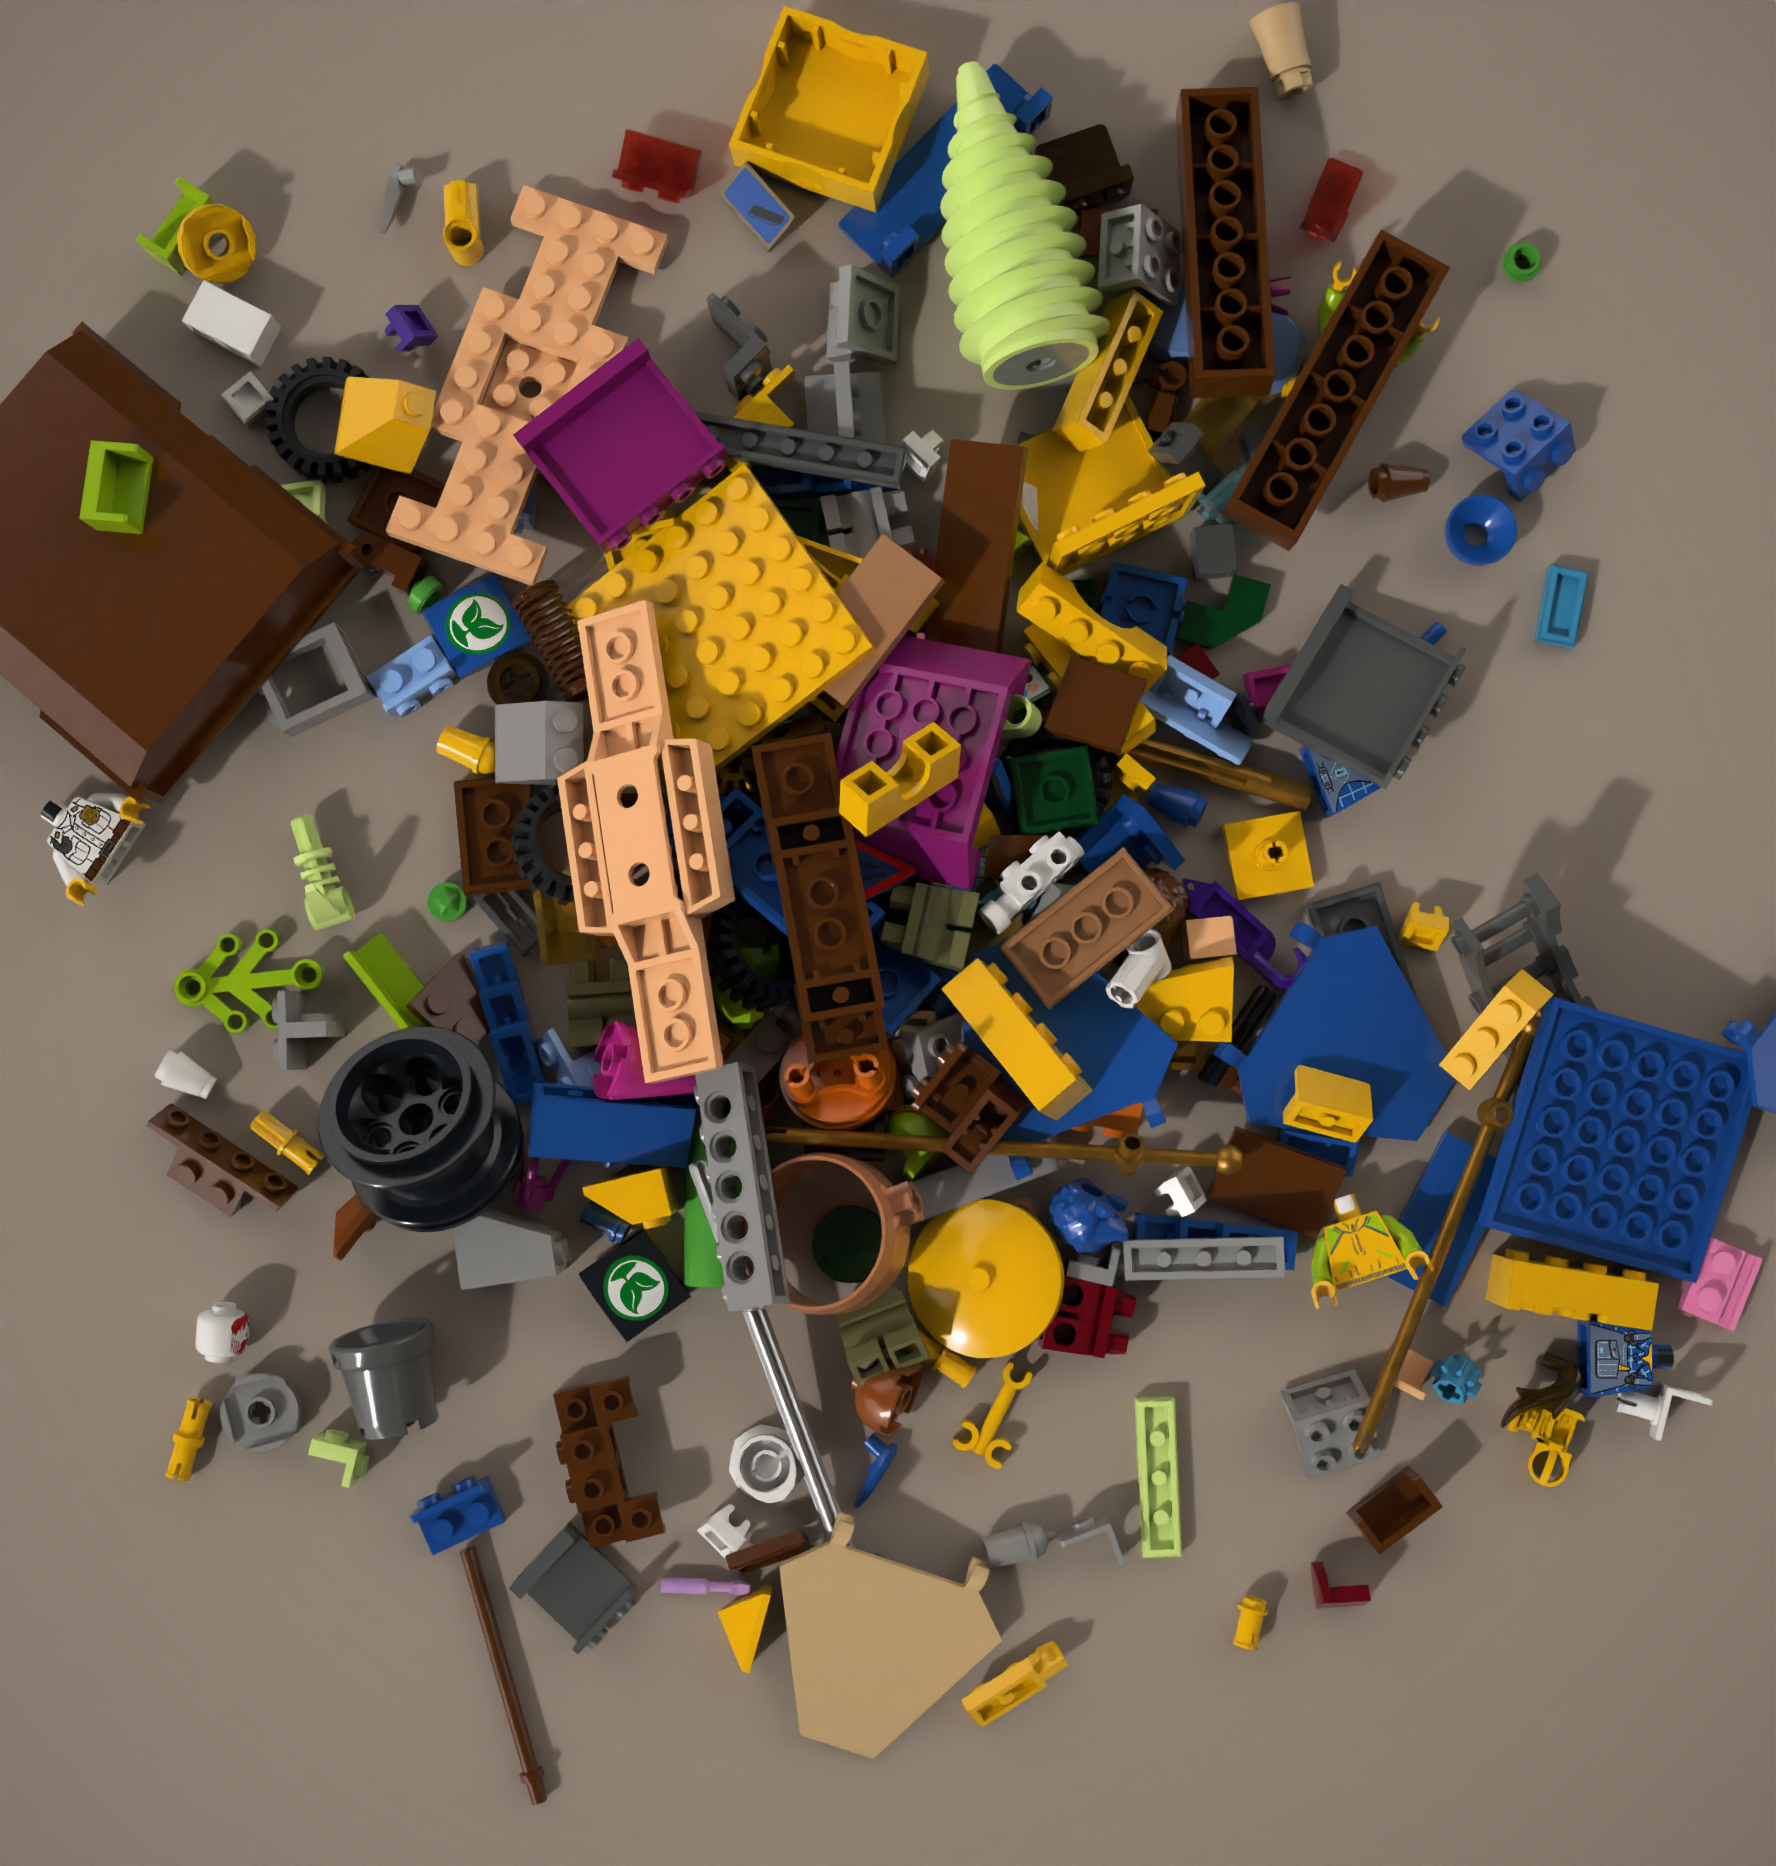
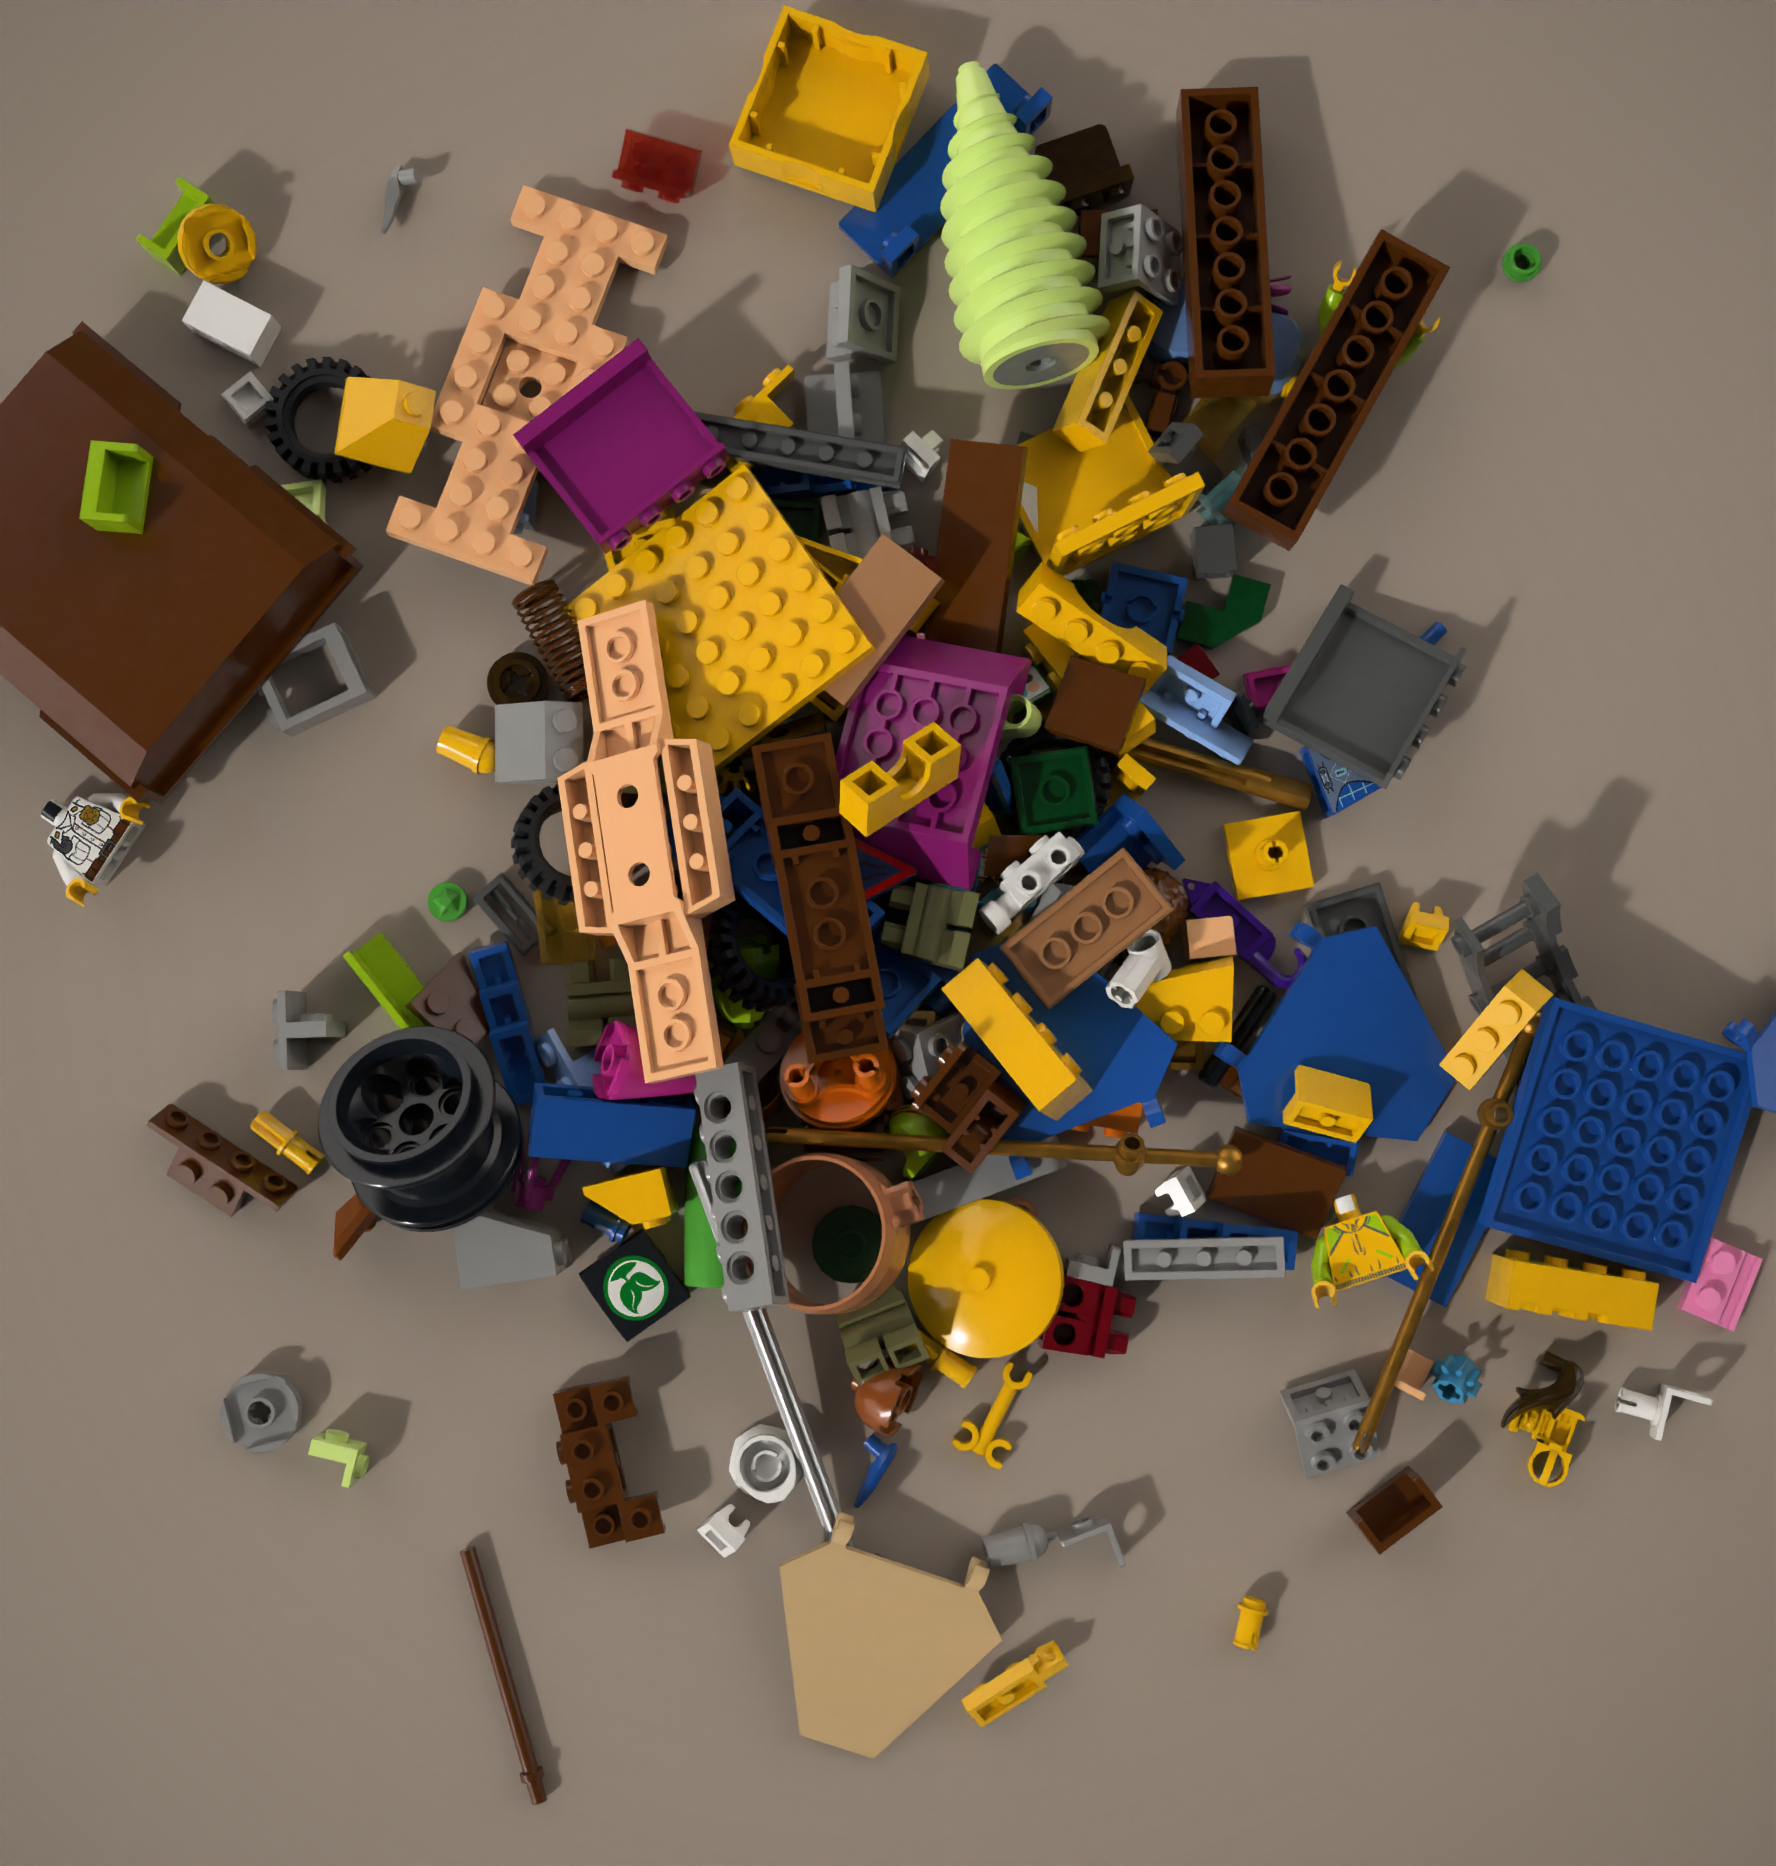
(185, 1075): white cone -> none
(188, 1439): yellow pin -> none
(222, 1332): white head -> none
(242, 980): lime plant -> none
(323, 902): yellowish green piece -> none
(381, 495): reddish brown tile -> none
(386, 557): reddish brown leg -> none
(388, 1375): dark grey piece -> none
(411, 326): dark purple tile -> none
(412, 677): light blue bracket -> none
(425, 594): bright green tile -> none
(458, 1515): blue bracket -> none
(462, 221): yellow piece -> none
(476, 626): slope -> none
(485, 827): reddish brown tile -> none
(576, 1587): dark grey panel -> none
(703, 1586): lavender piece -> none
(744, 1624): yellow slope -> none
(752, 362): dark grey bracket -> none
(758, 207): slope -> none
(768, 1552): reddish brown tile -> none
(1087, 1216): blue animal -> none
(1158, 1477): yellowish green tile -> none
(1178, 803): blue cone -> none
(1284, 48): tan plant -> none
(1331, 200): clear red bracket -> none
(1336, 1596): dark red tile -> none
(1397, 481): reddish brown cone -> none
(1495, 520): blue piece -> none
(1521, 441): blue bracket -> none
(1561, 606): dark azure tile -> none
(1618, 1358): torso -> none

